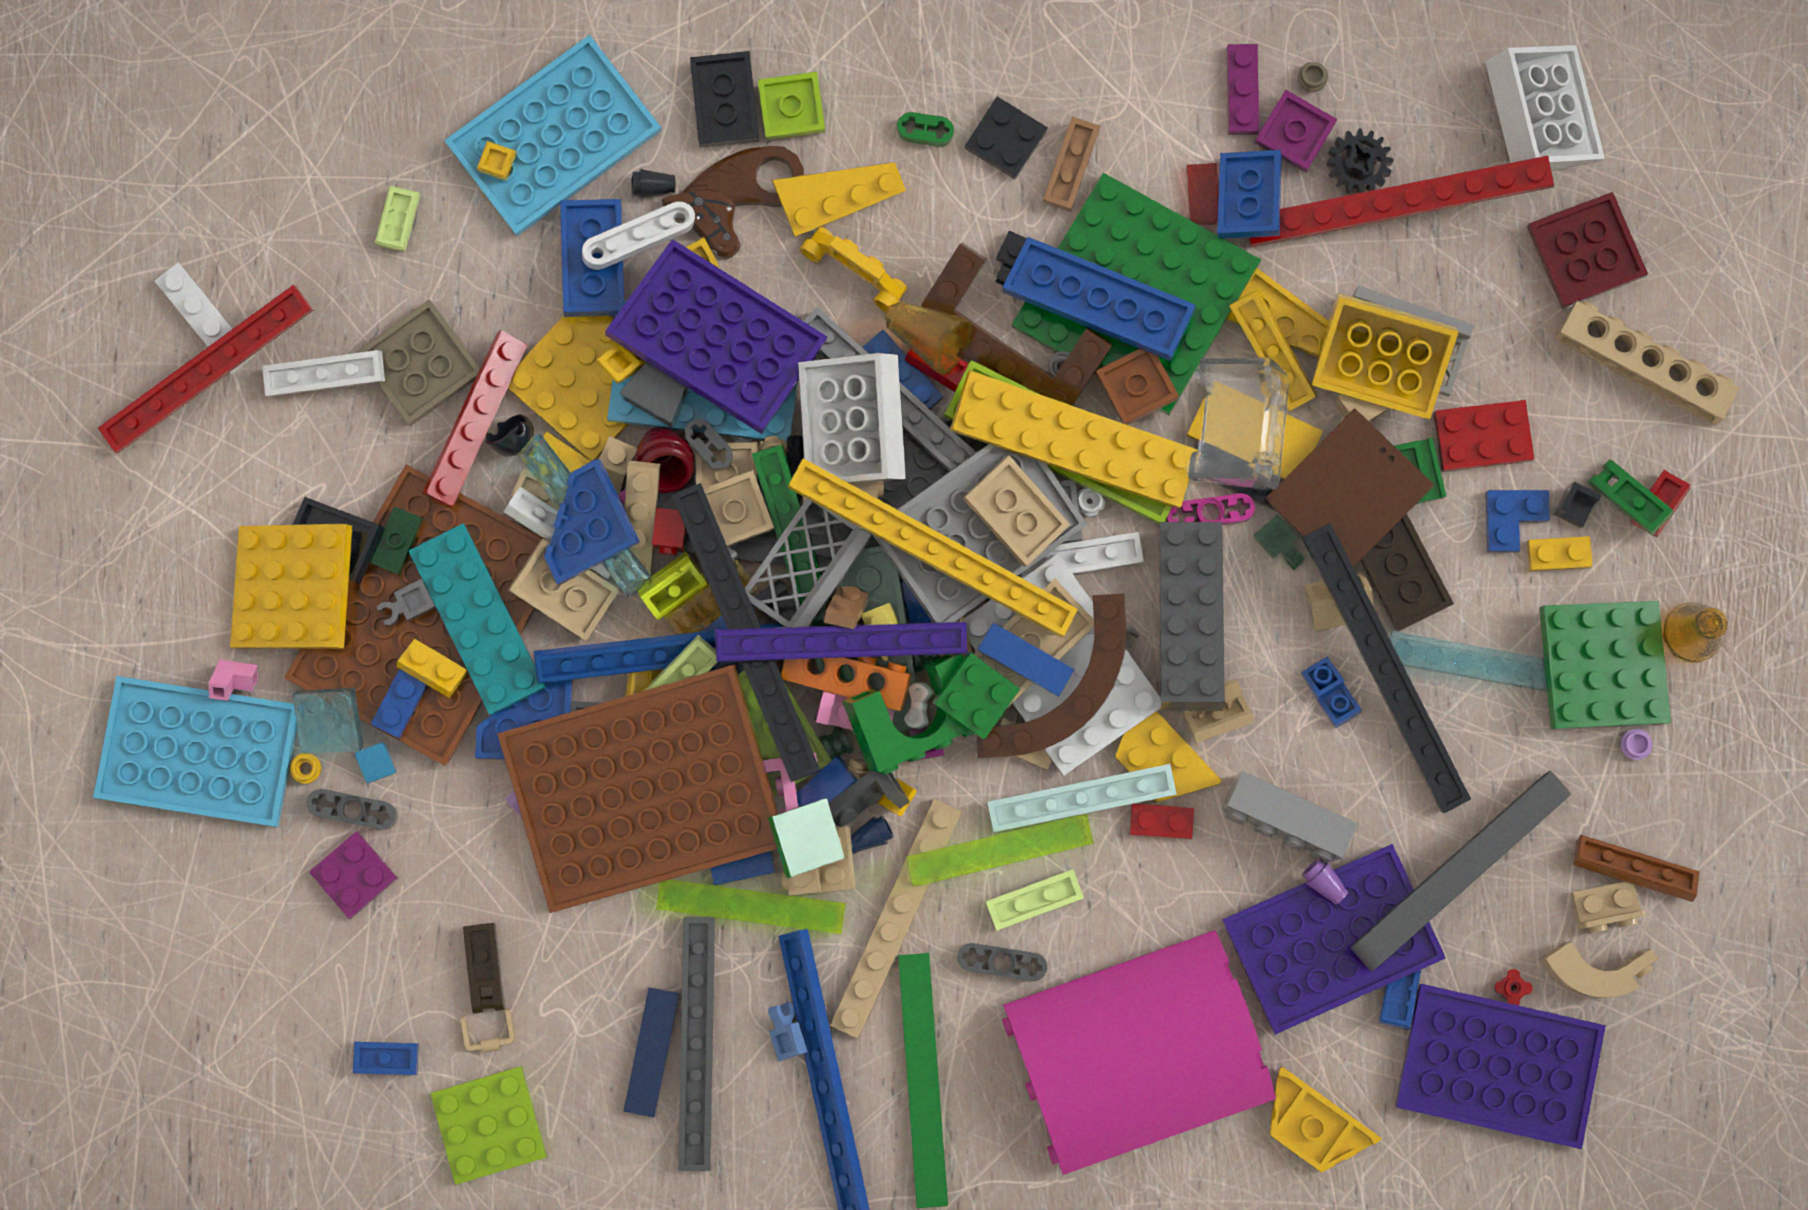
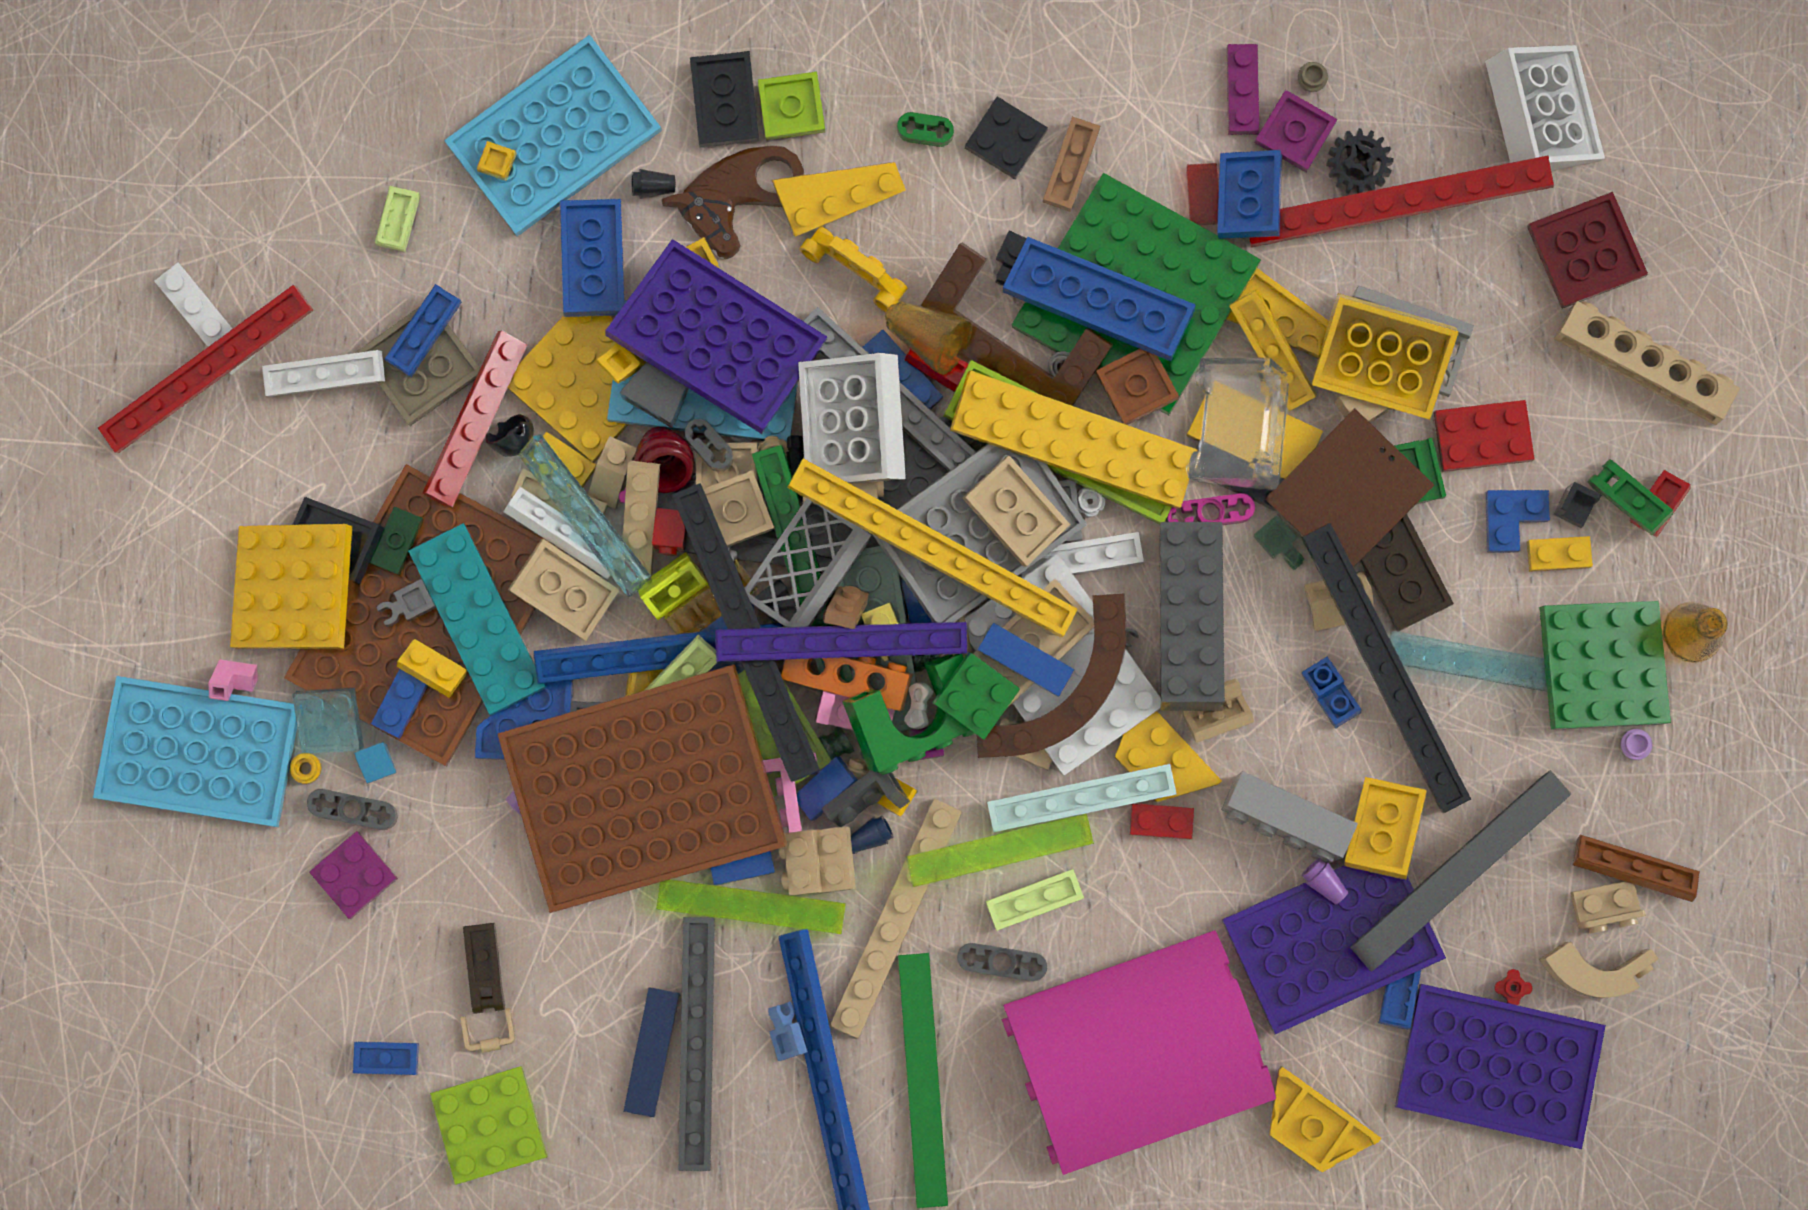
(423, 330): none -> blue tile
(588, 524): blue plate -> none
(638, 235): white plate -> none
(806, 838): tile -> none
(1386, 828): none -> yellow plate

